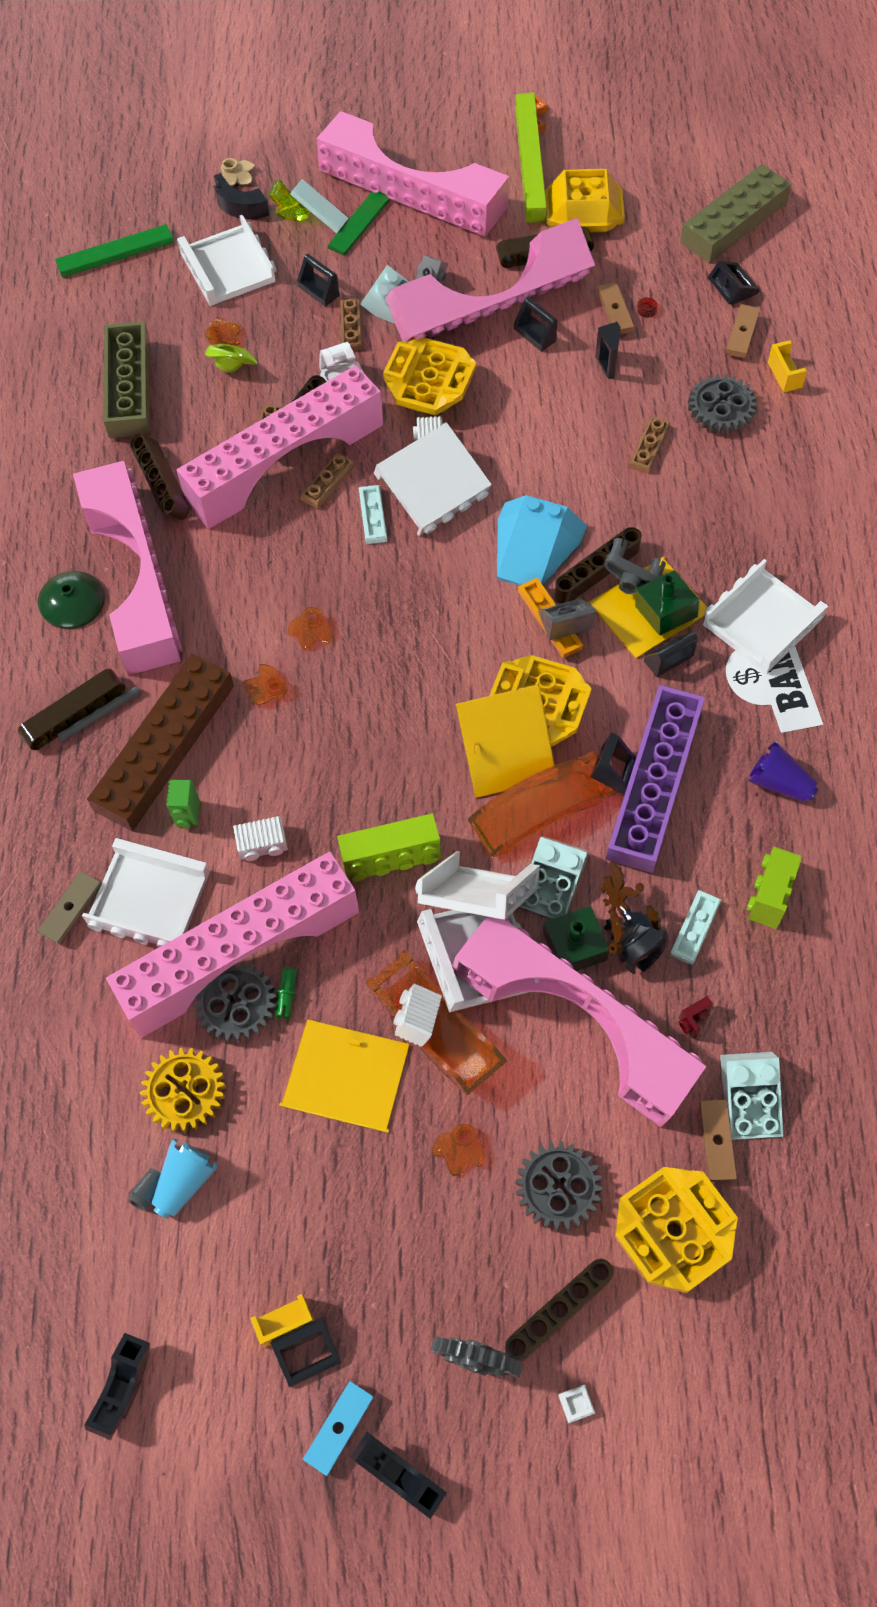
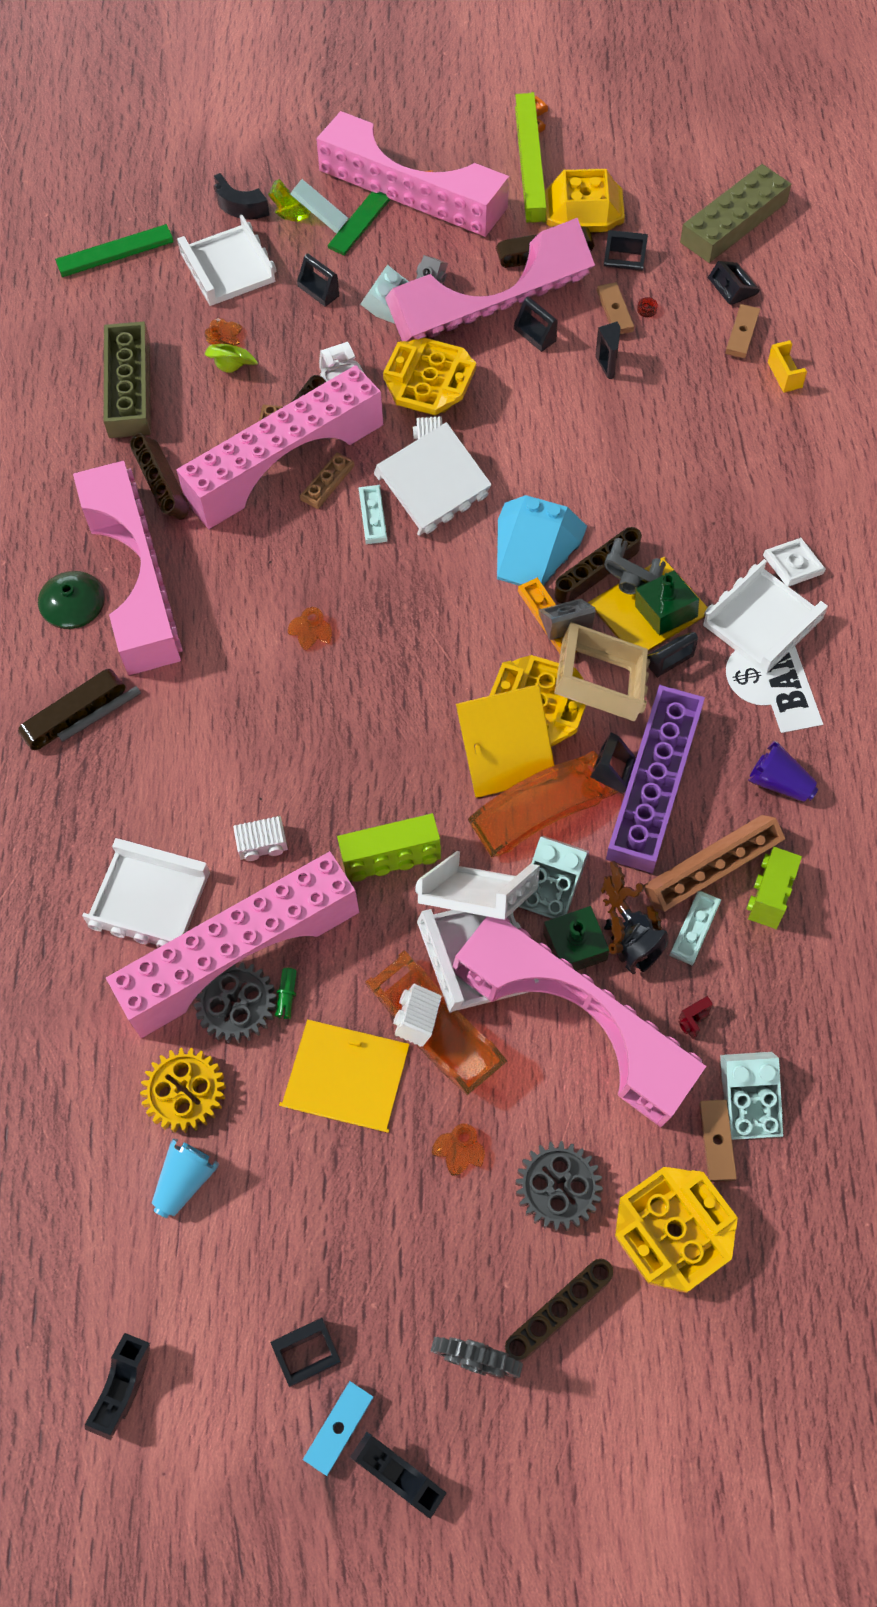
(77, 896): dark tan tile -> none
(143, 1192): dark grey cone -> none
(161, 742): reddish brown brick -> none
(183, 803): bright green brick -> none
(237, 172): tan plate -> none
(263, 686): clear orange plate -> none
(282, 1321): yellow panel -> none
(351, 323): medium nougat tile -> none
(576, 1404): white tile -> none
(610, 650): none -> tan piece
(625, 243): none -> black tile
(649, 445): medium nougat tile -> none
(713, 862): none -> nougat brick
(722, 403): dark grey gear -> none
(794, 562): none -> white tile

